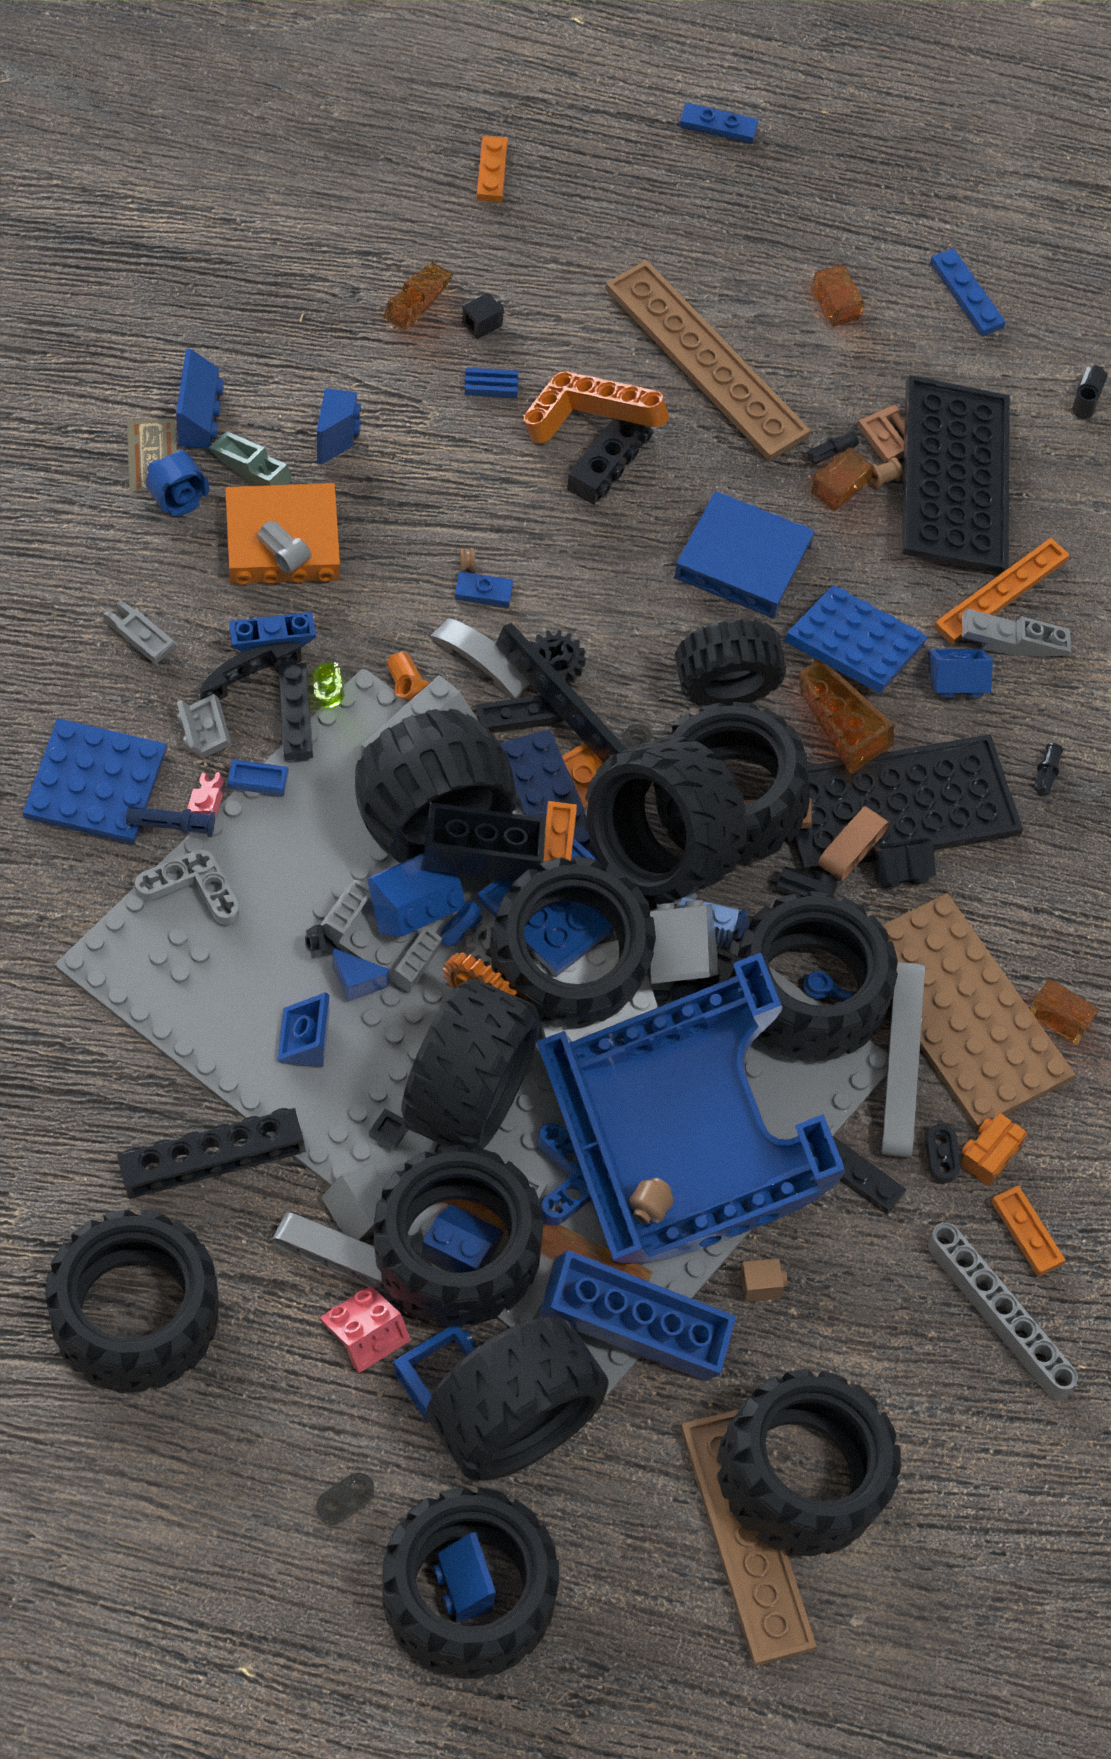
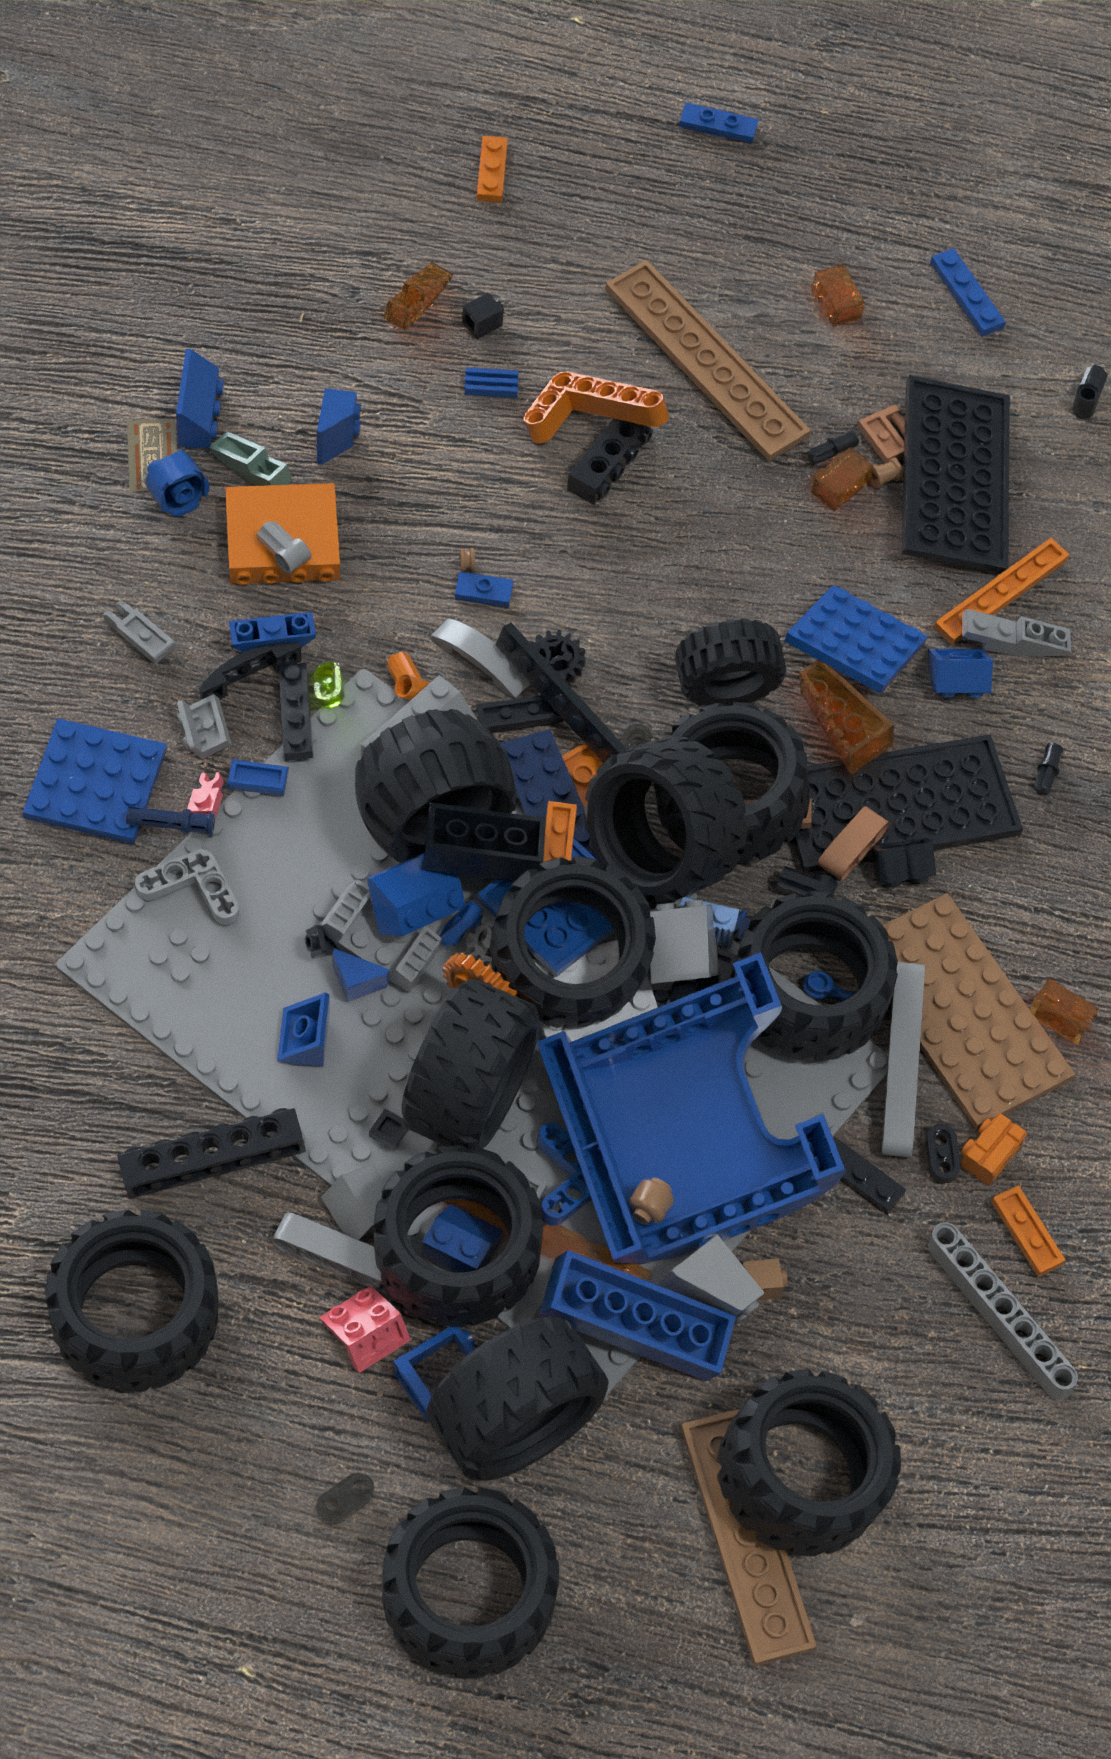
(465, 1579): blue slope -> none
(715, 1279): none -> light grey slope
(743, 554): blue panel -> none

